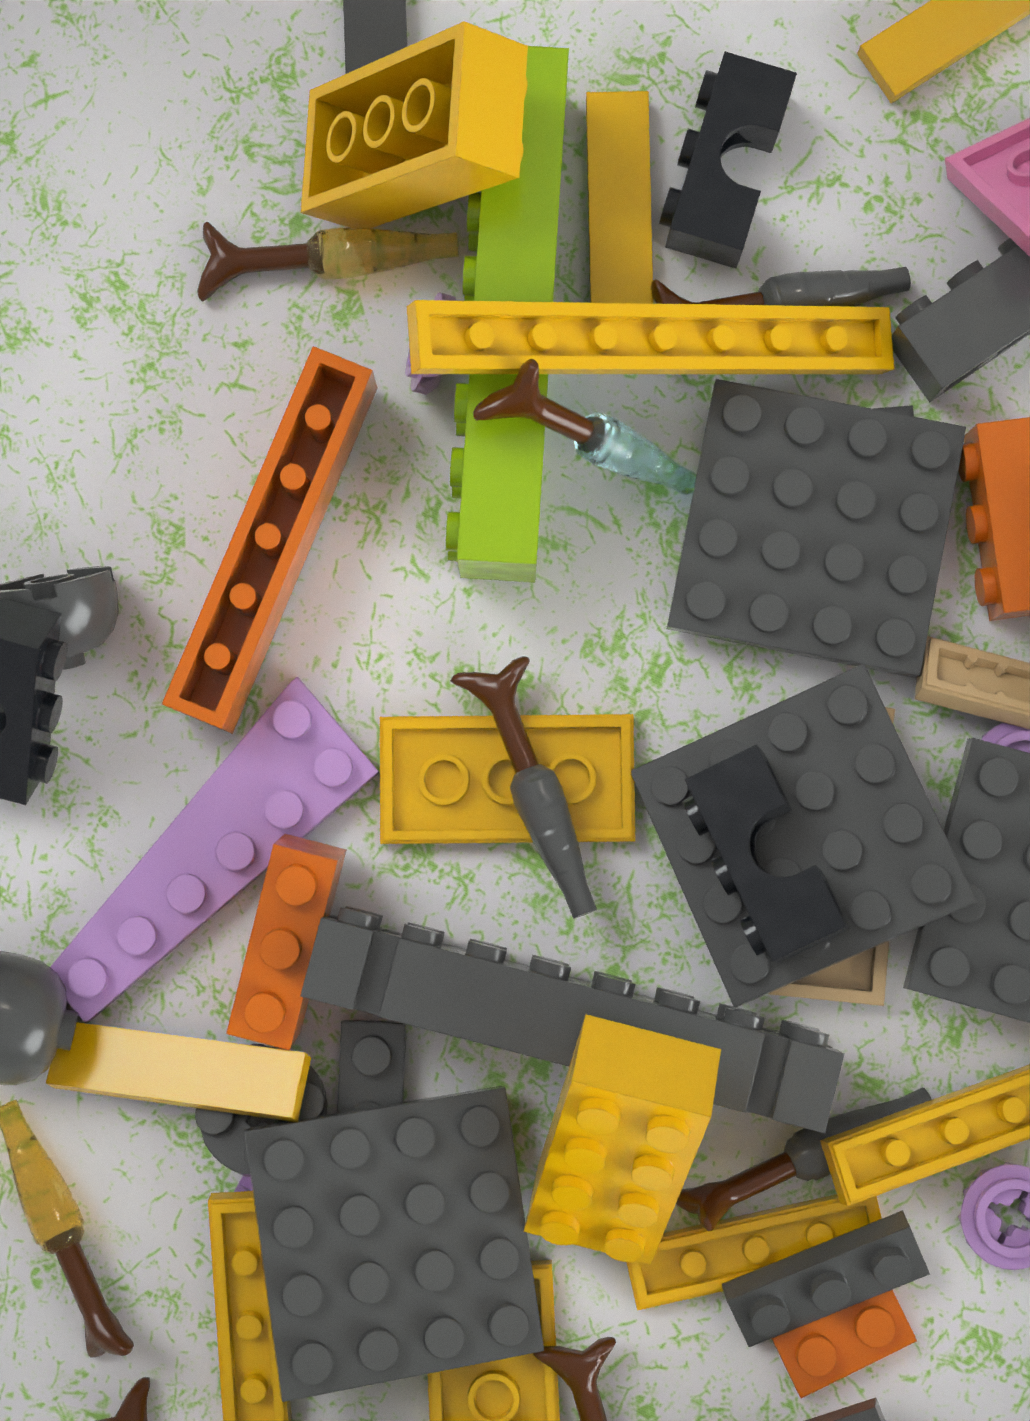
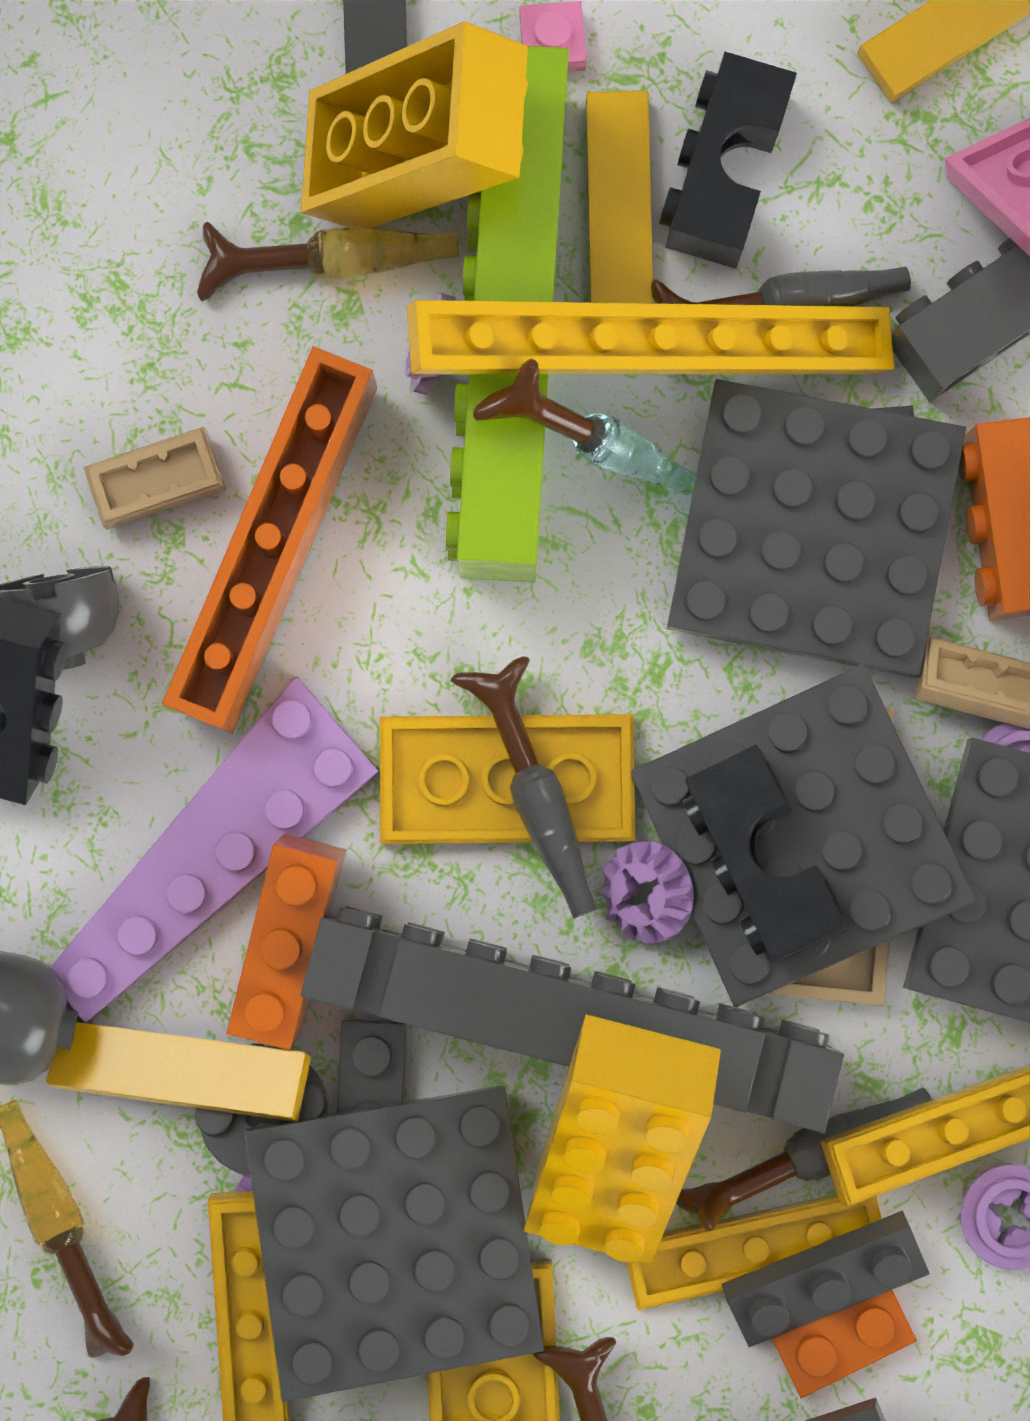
(154, 478): none -> tan plate
(556, 26): none -> bright pink plate
(668, 904): none -> lavender gear

